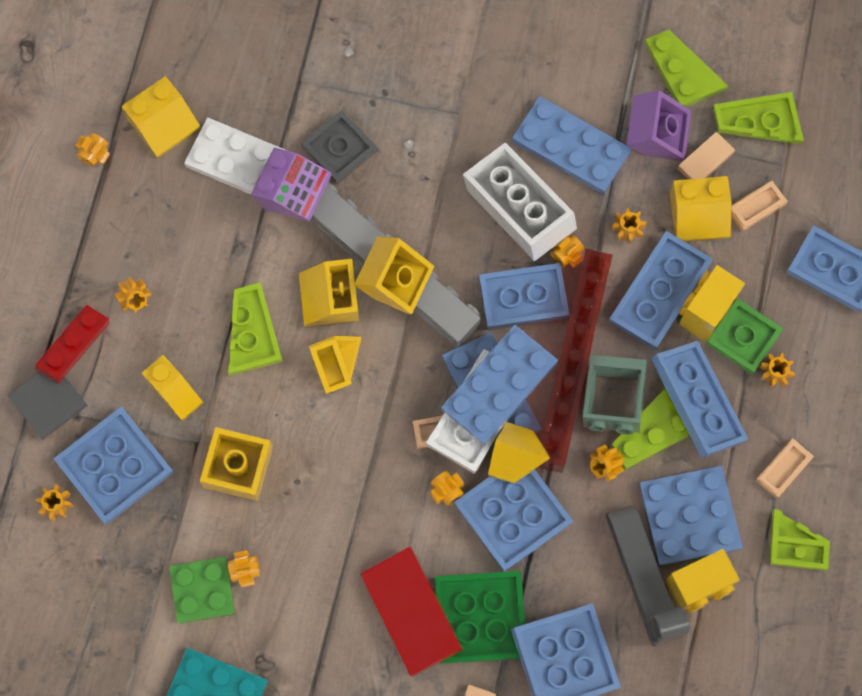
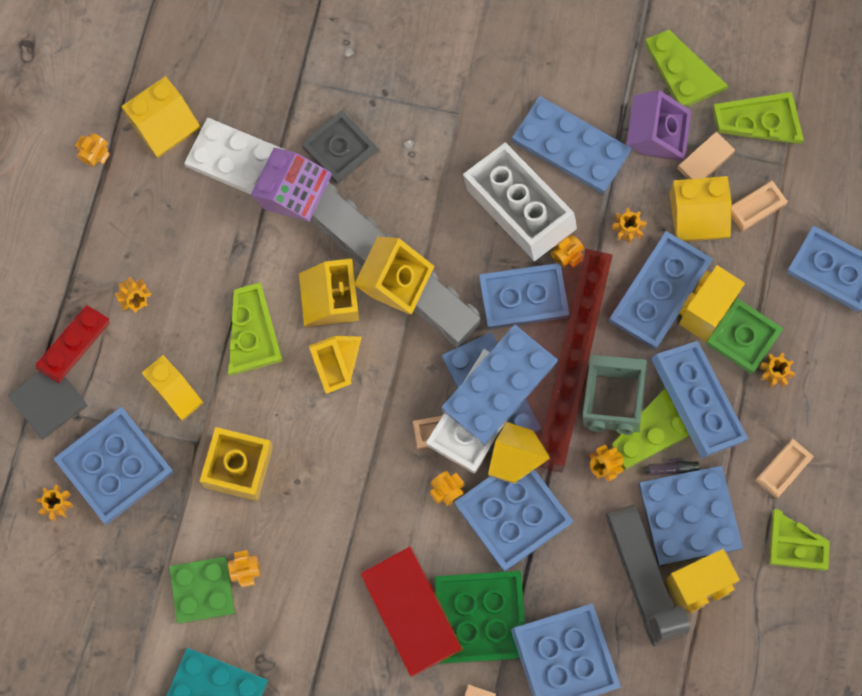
(675, 465): none -> piece

